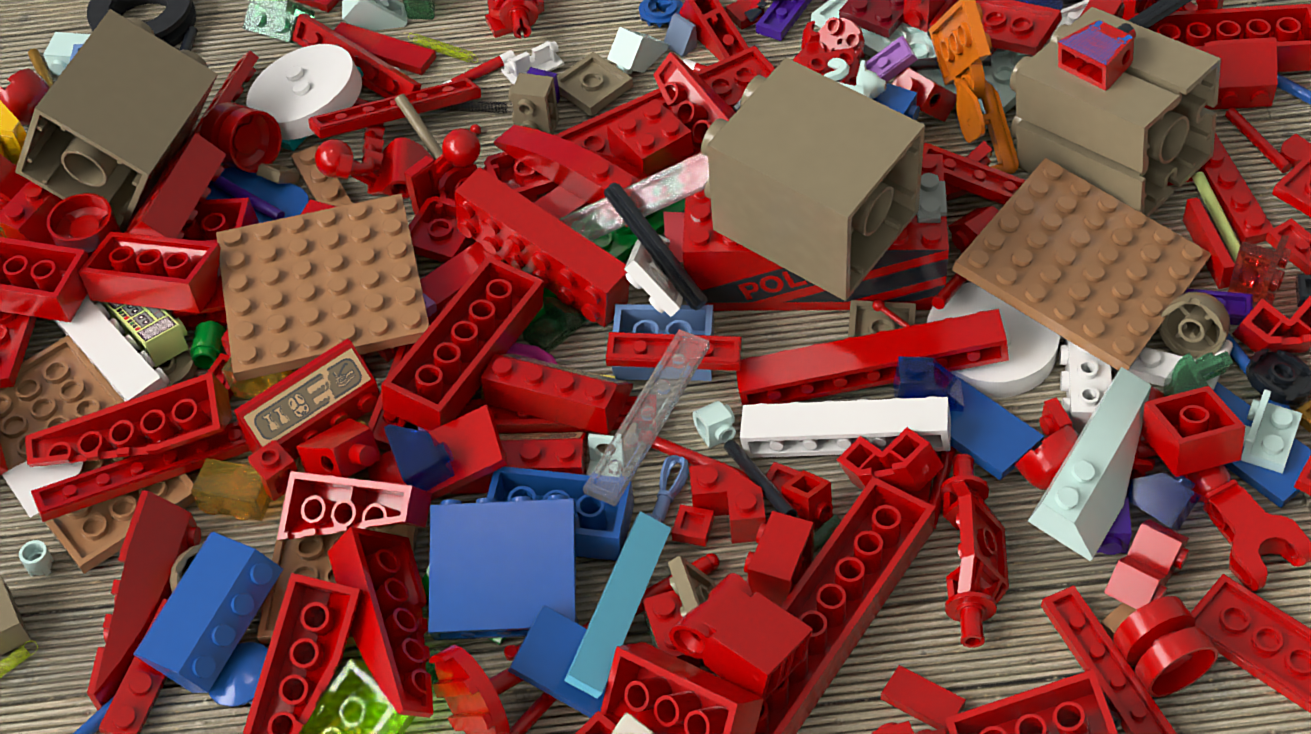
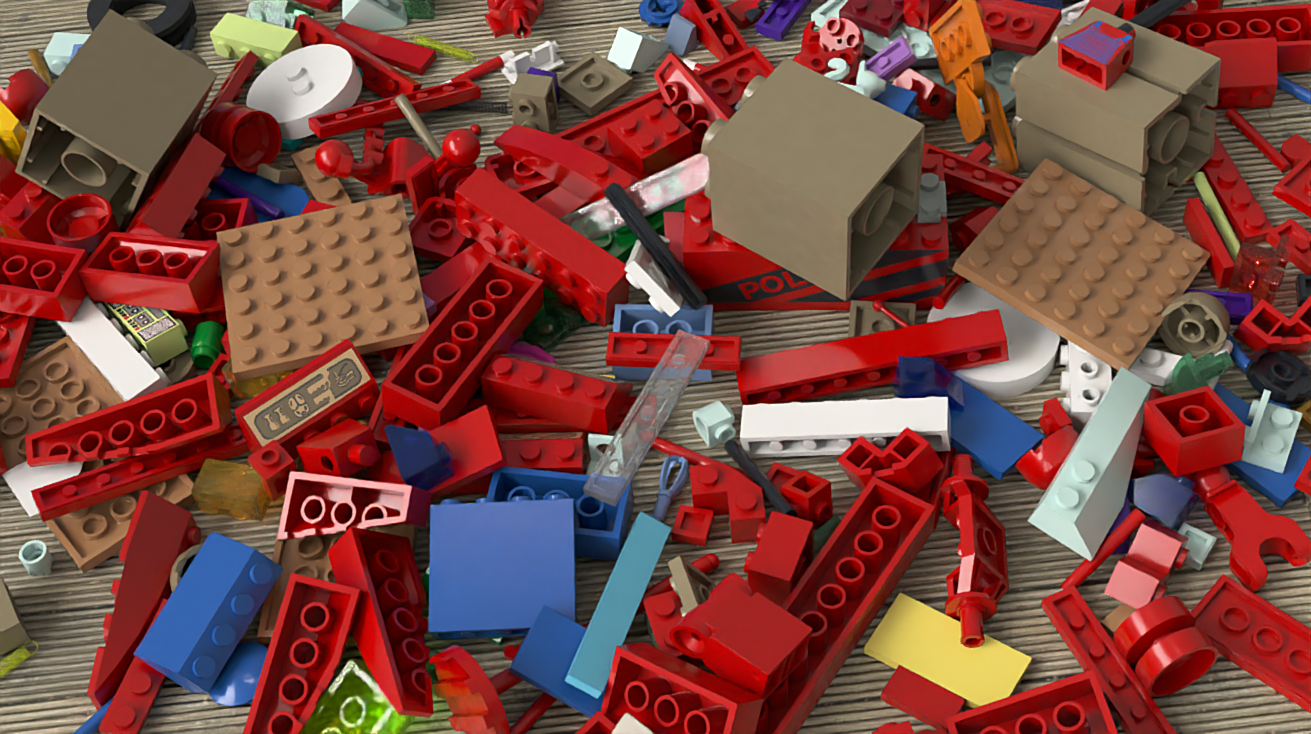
(238, 35): none -> yellowish green brick
(931, 647): none -> light yellow tile
(1107, 547): none -> red bar
(1199, 544): none -> light aqua tile

